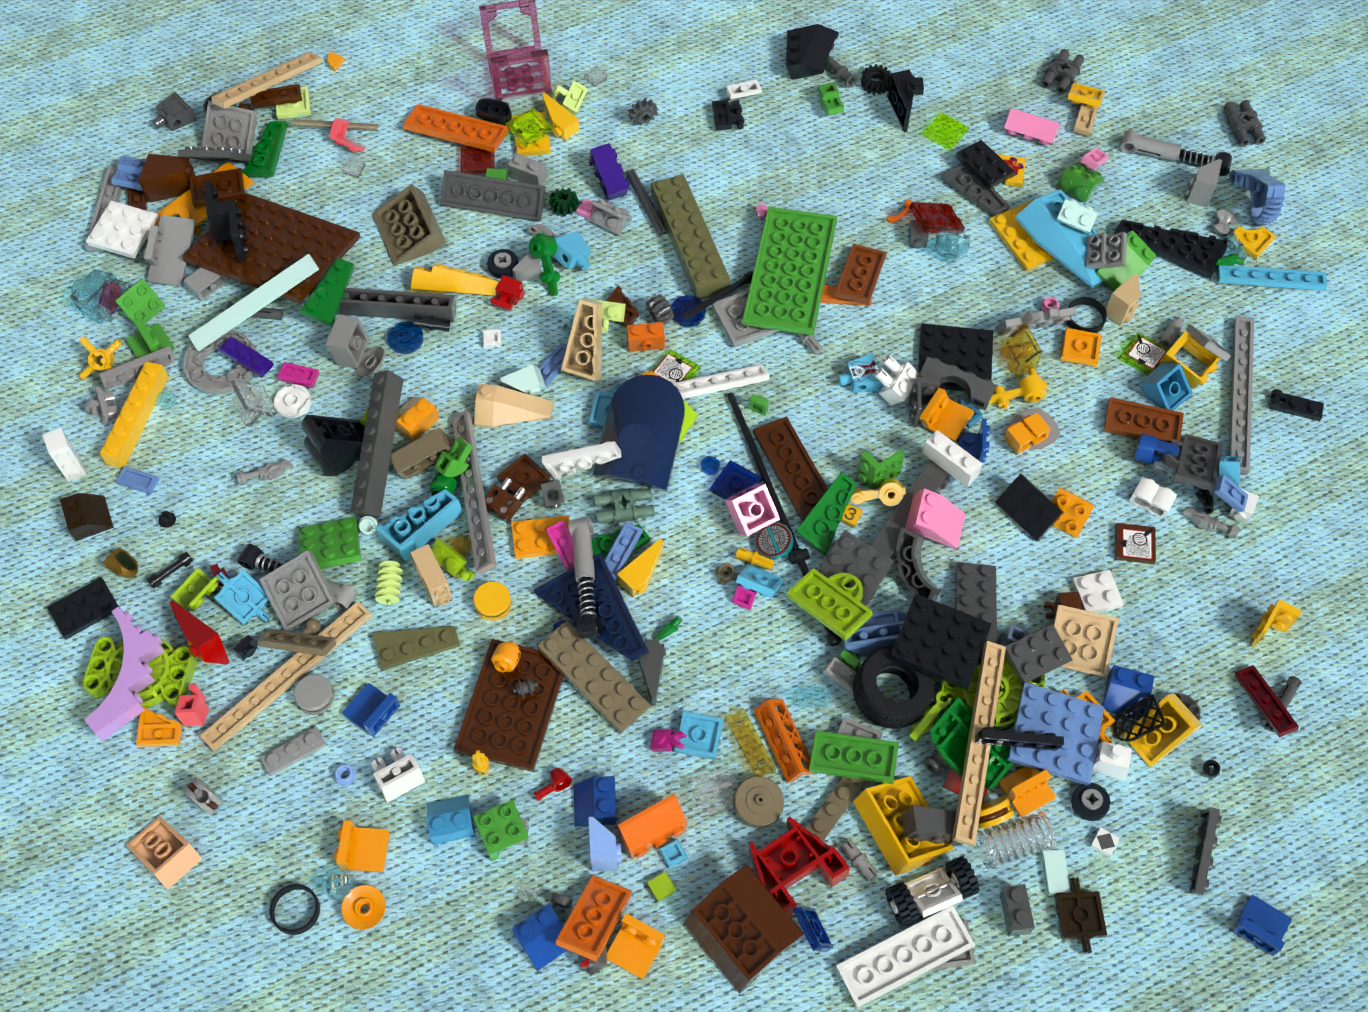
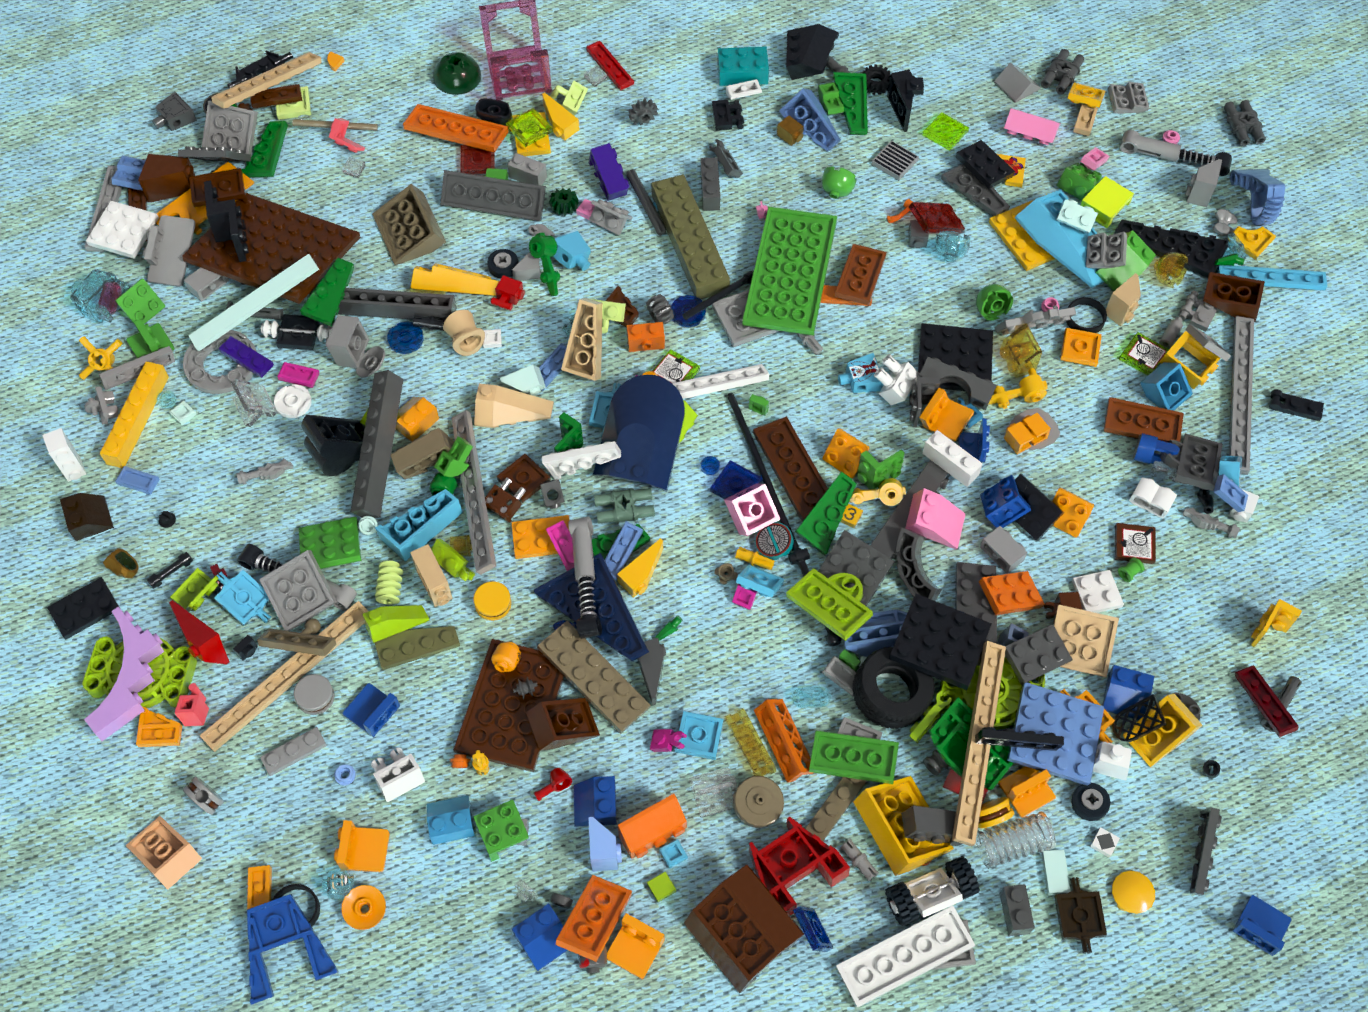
(182, 412): none -> light aqua tile
(259, 885): none -> light orange plate
(265, 64): none -> black plate
(276, 925): none -> blue wing
(296, 332): none -> black plate
(392, 620): none -> lime slope
(456, 73): none -> dark green piece
(459, 761): none -> orange plate
(463, 331): none -> tan hat
(562, 723): none -> reddish brown slope
(571, 434): none -> green bracket
(610, 65): none -> red tile
(710, 183): none -> dark grey brick
(726, 160): none -> dark grey plate
(742, 65): none -> teal brick
(790, 130): none -> pearl gold brick
(809, 112): none -> medium blue wedge
(837, 182): none -> bright green cylinder
(845, 452): none -> light orange bracket
(853, 96): none -> green wing
(895, 160): none -> tile
(994, 298): none -> bright green cylinder
(1003, 549): none -> light grey brick
(1004, 503): none -> blue bracket
(1011, 593): none -> orange plate
(1016, 83): none -> light grey slope
(1107, 200): none -> neon yellow panel
(1128, 98): none -> light grey slope
(1131, 569): none -> bright green bush
(1133, 892): none -> yellow dish
(1171, 136): none -> bright pink plate
(1171, 265): none -> clear yellow cylinder
(1204, 314): none -> light grey plate
(1234, 294): none -> reddish brown slope

